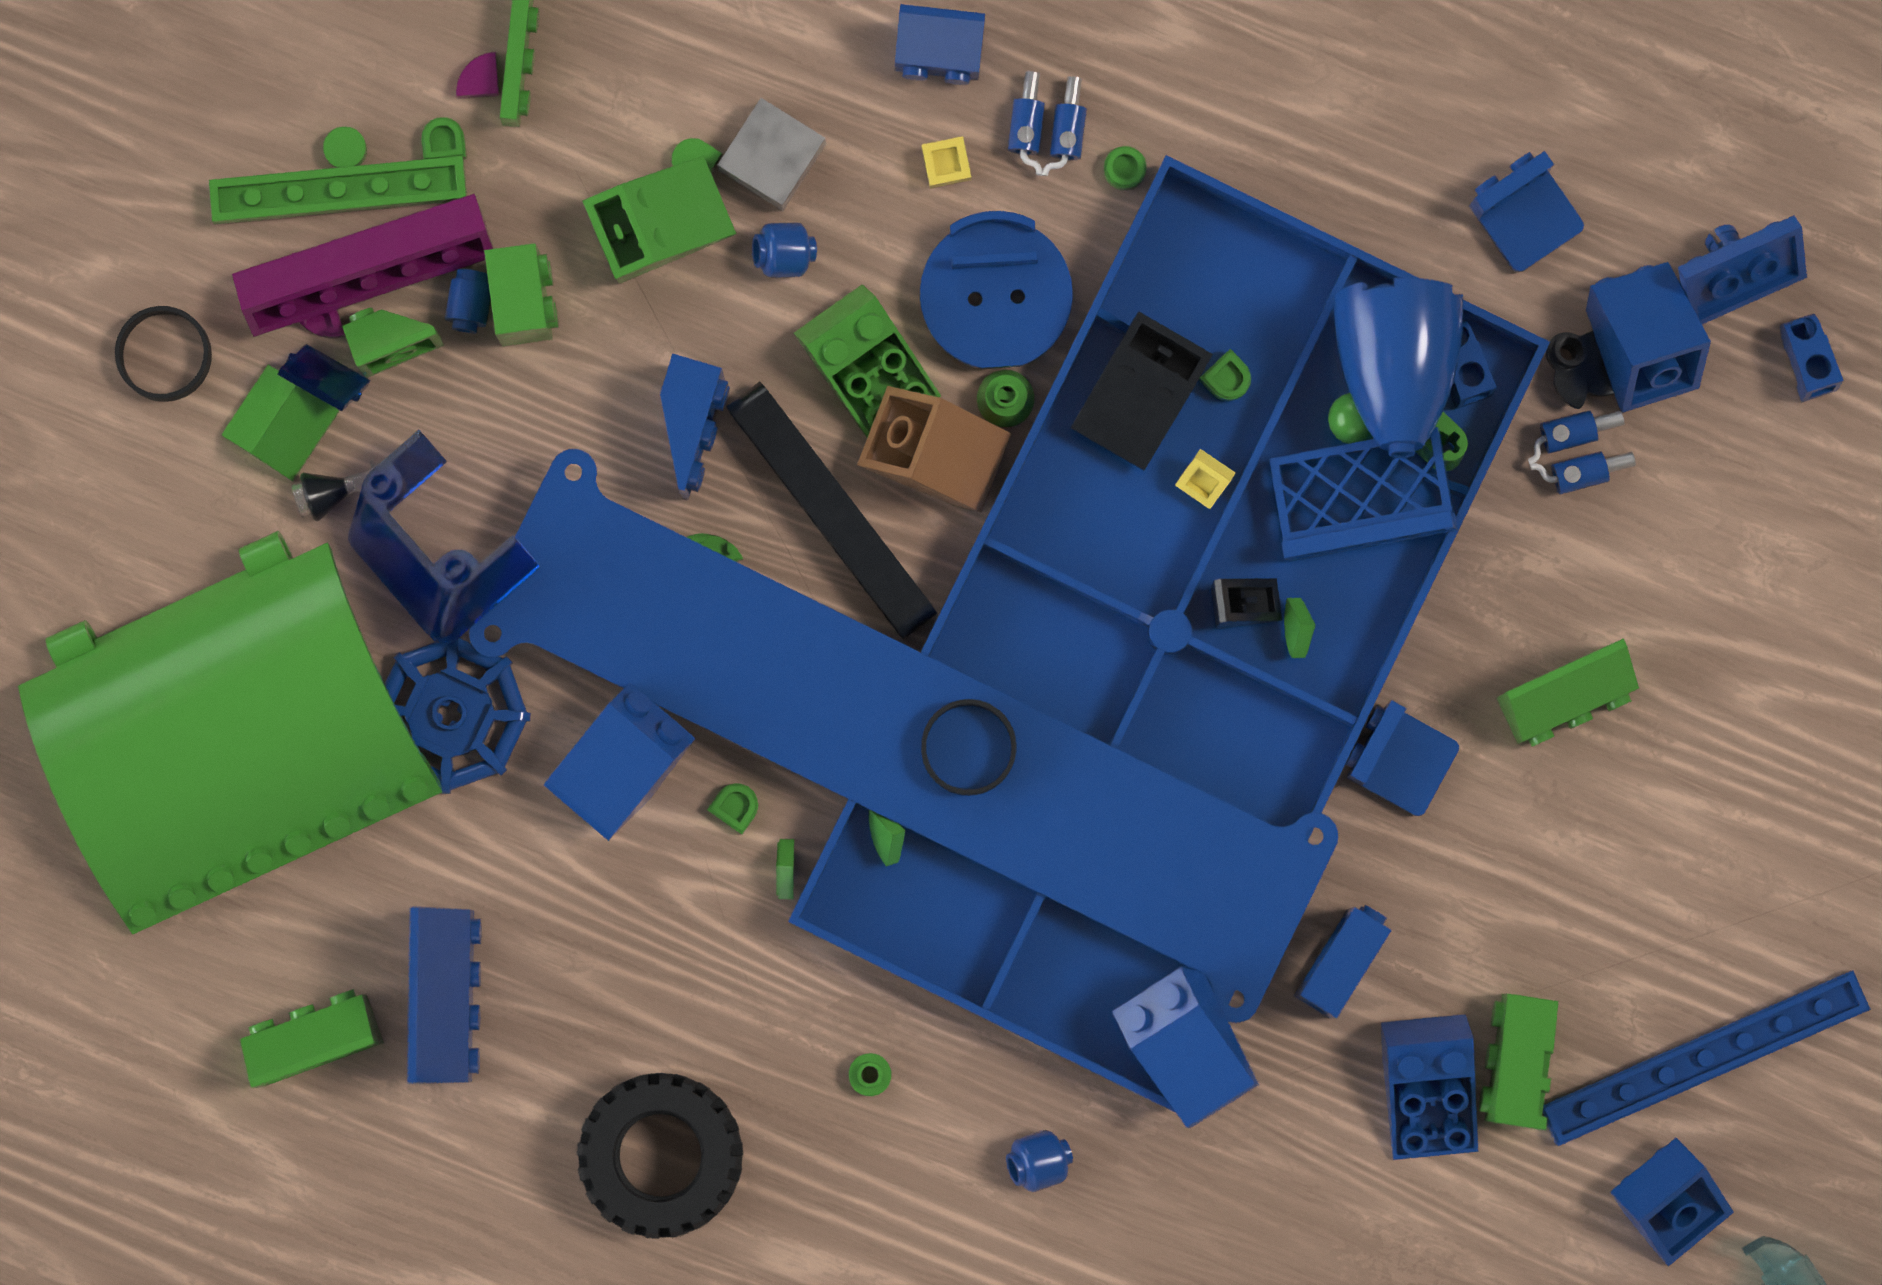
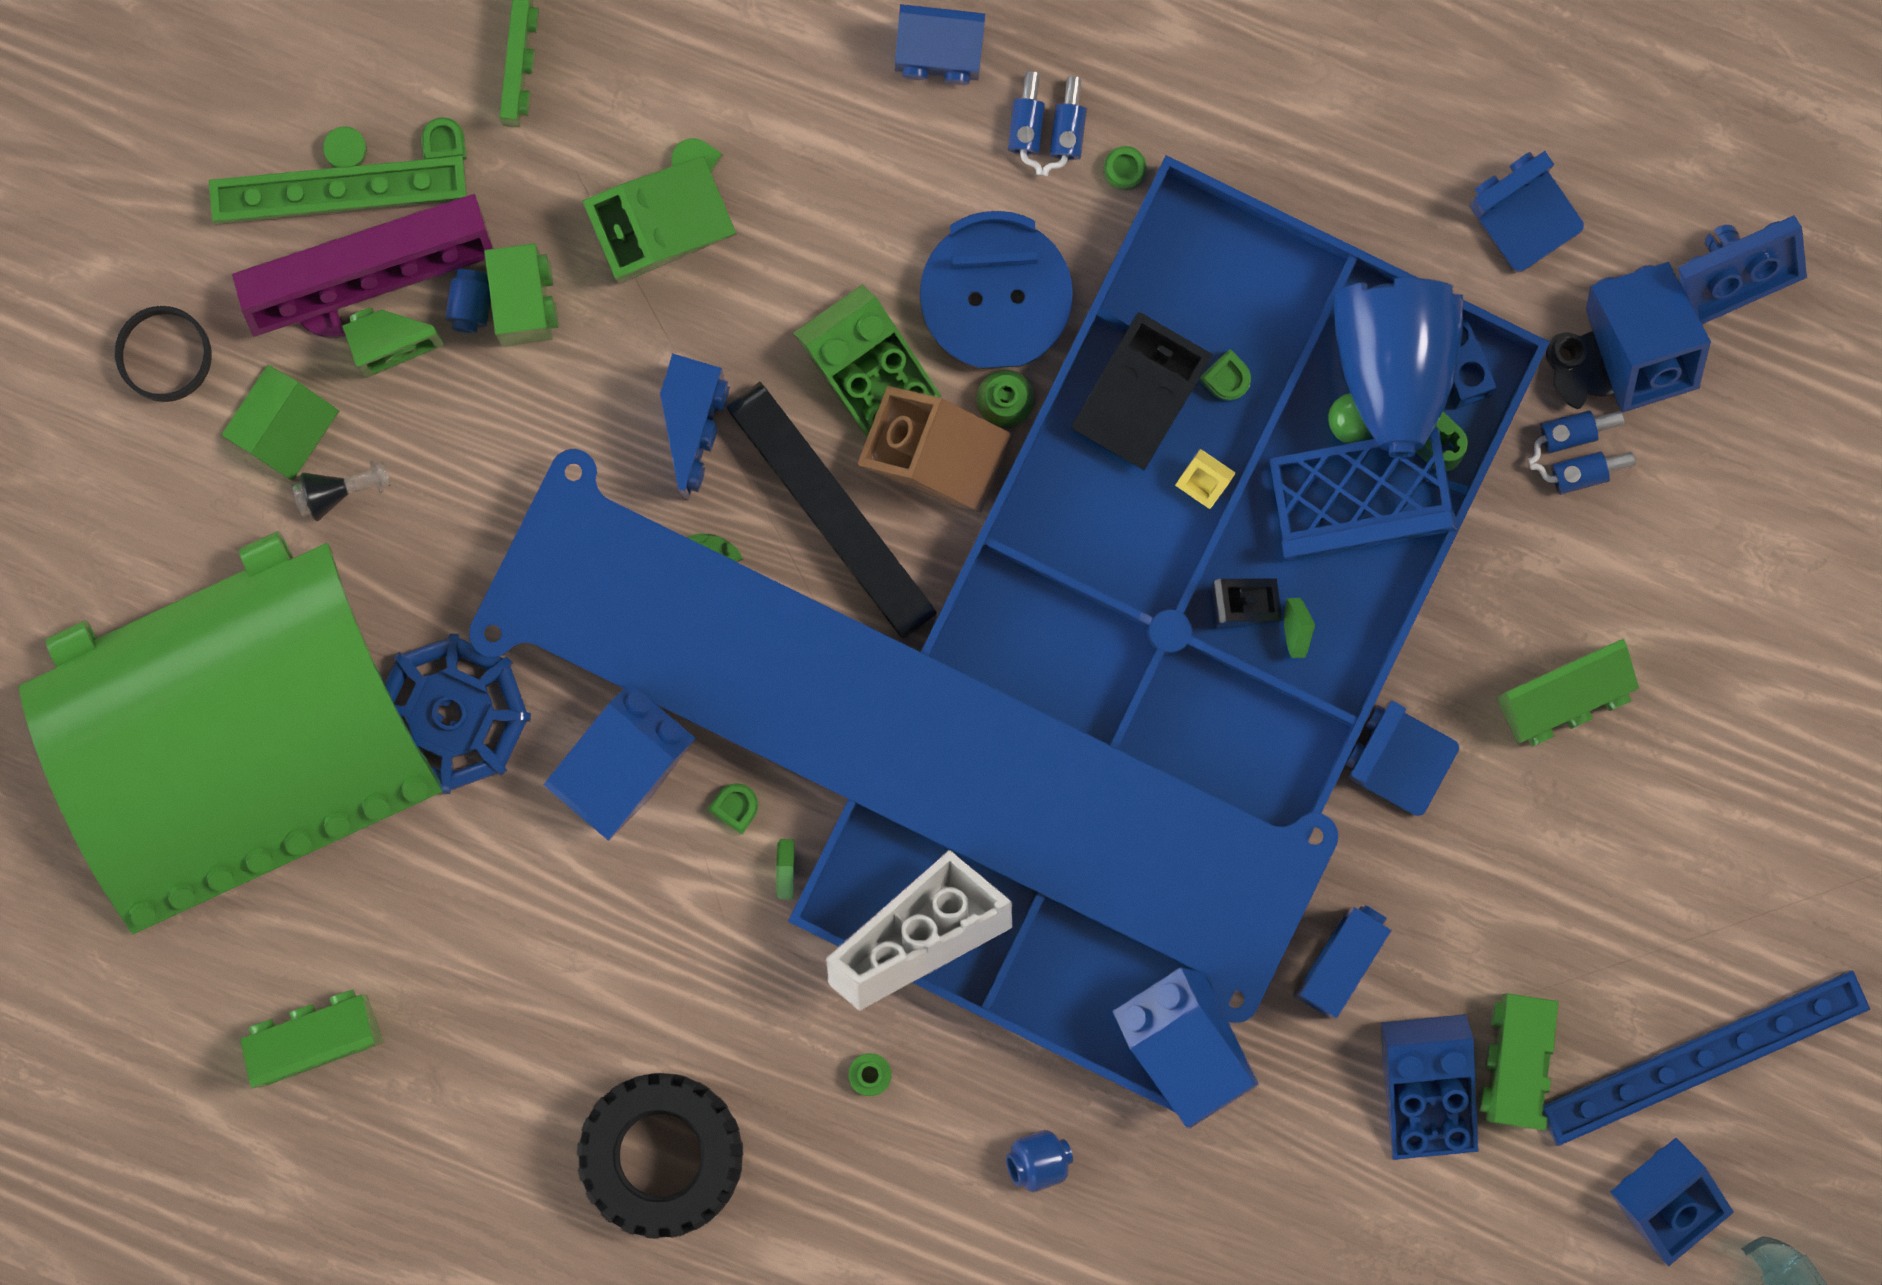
(324, 377): clear blue piece -> none
(439, 596): clear blue windscreen -> none
(442, 995): blue slope -> none
(479, 78): magenta tile -> none
(771, 154): flat silver piece -> none
(783, 250): blue head -> none
(887, 837): bright green tile -> none
(919, 931): none -> white wedge
(946, 162): light yellow plate -> none
(969, 702): black tyre -> none
(1810, 357): blue leg -> none

